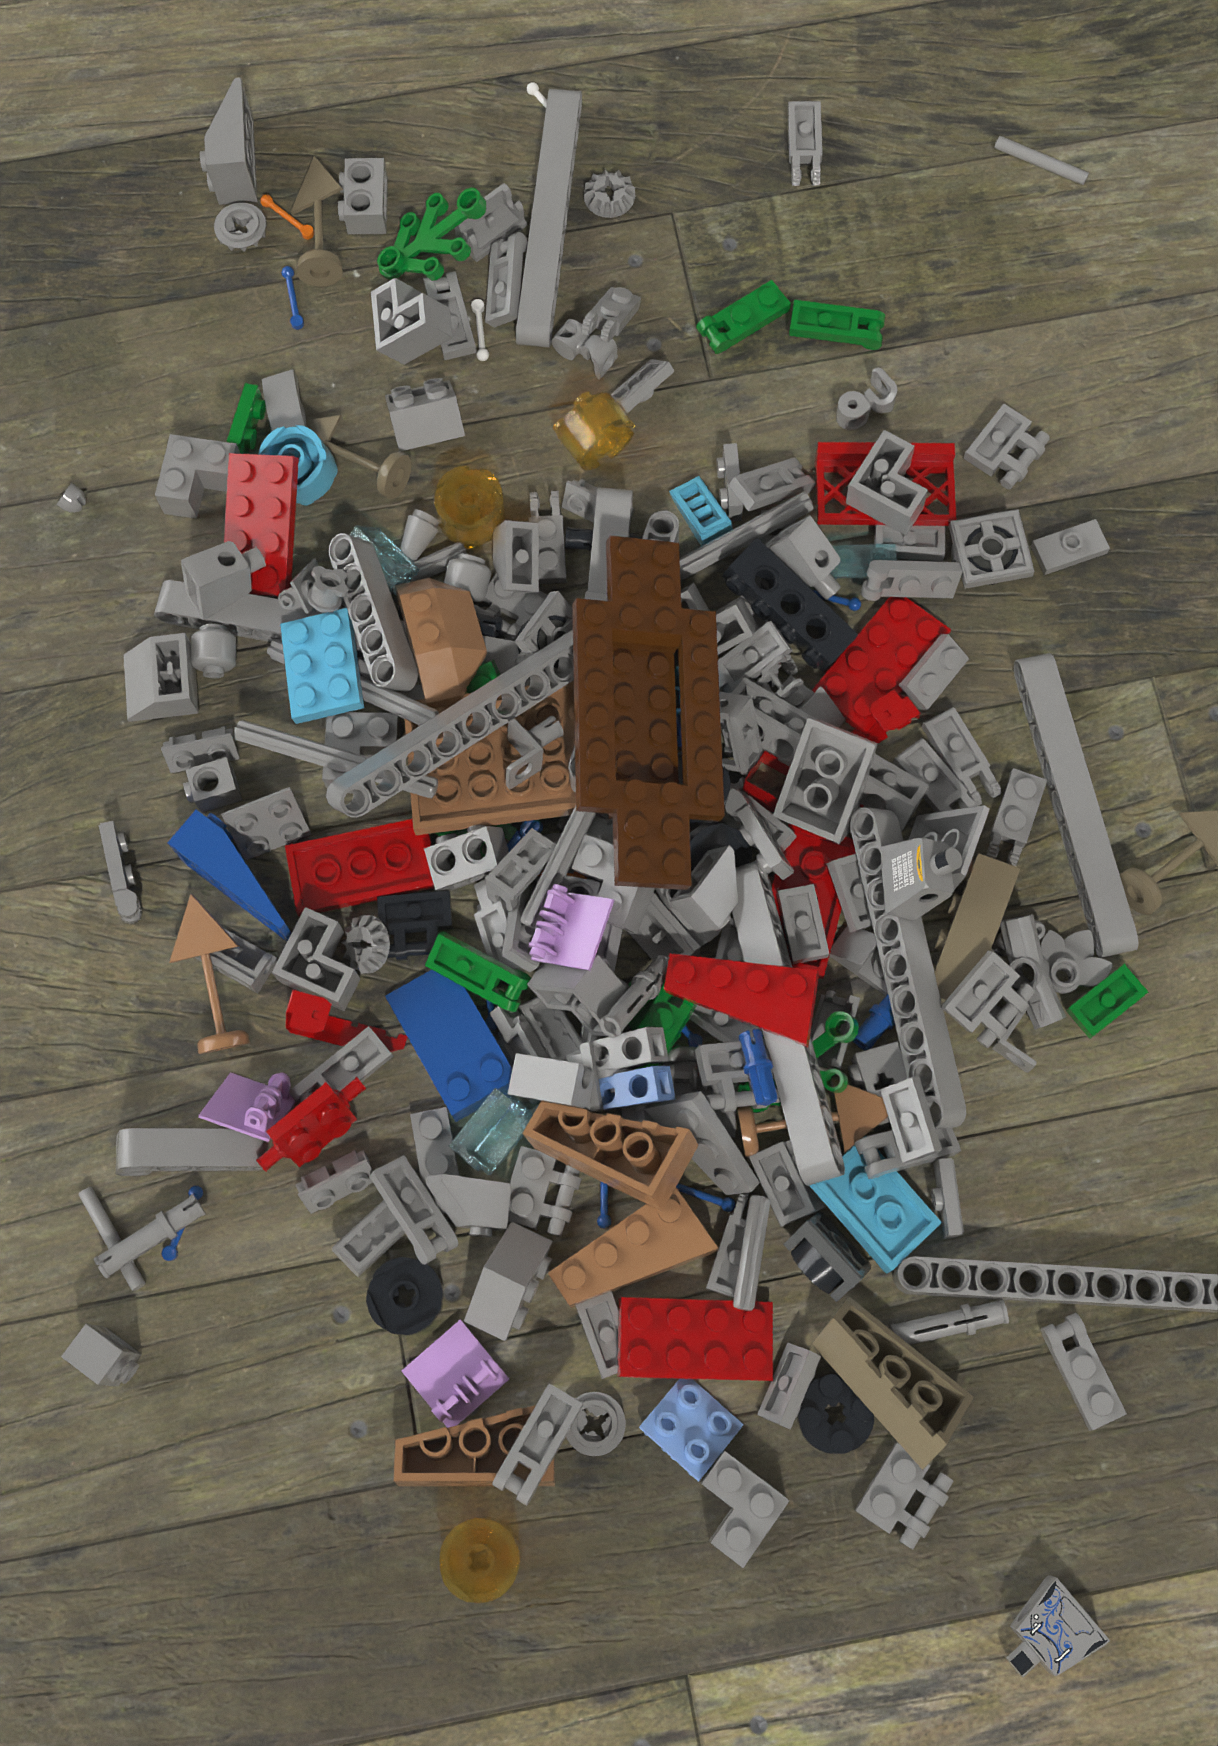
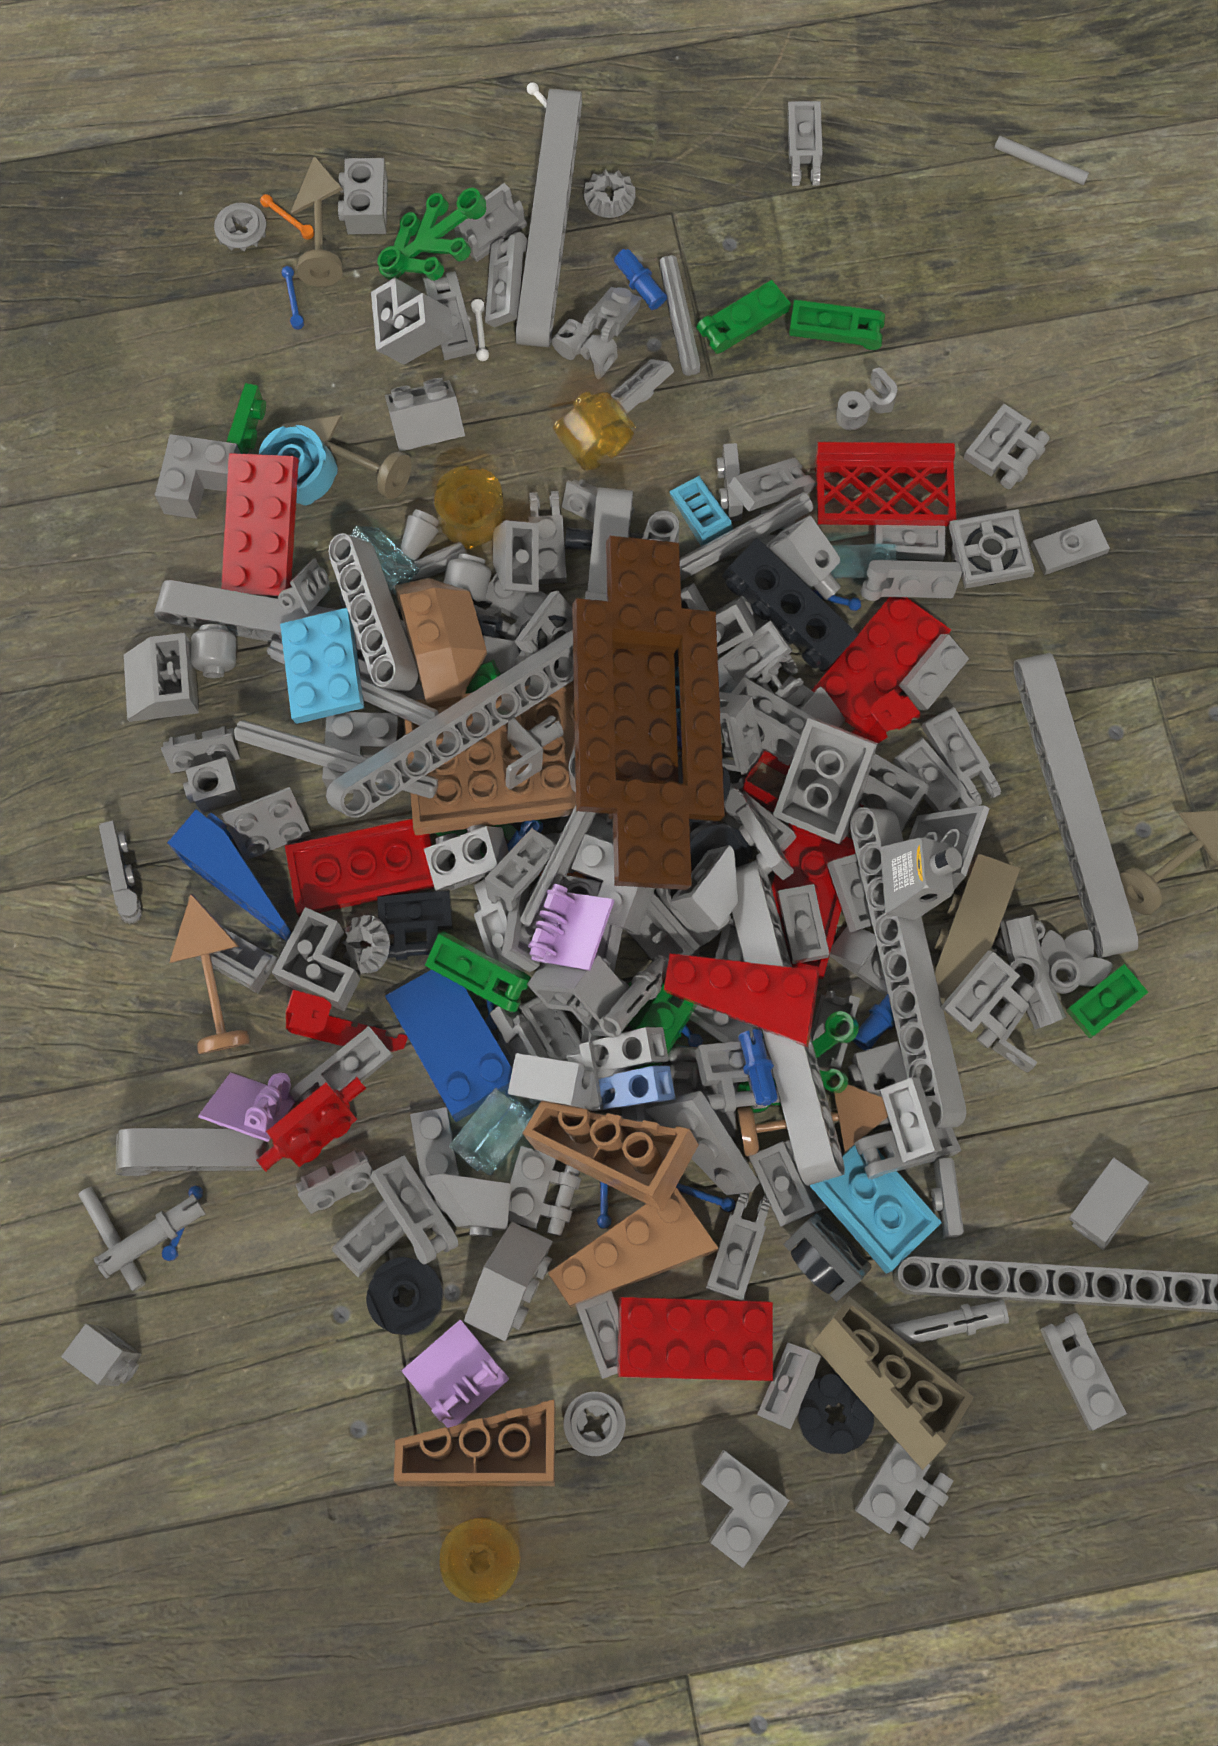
(72, 499): light grey hinge -> none
(219, 576): light grey torso -> none
(231, 149): light grey slope -> none
(283, 400): light grey slope -> none
(327, 589): light grey brick -> none
(538, 1442): light grey plate -> none
(640, 279): none -> blue axle
(679, 315): none -> light grey axle
(691, 1427): light blue hinge -> none
(751, 1253): light grey axle -> none
(881, 488): light grey brick -> none
(1016, 814): light grey hinge -> none
(1053, 1631): light grey torso -> none
(1108, 1203): none -> light grey hinge

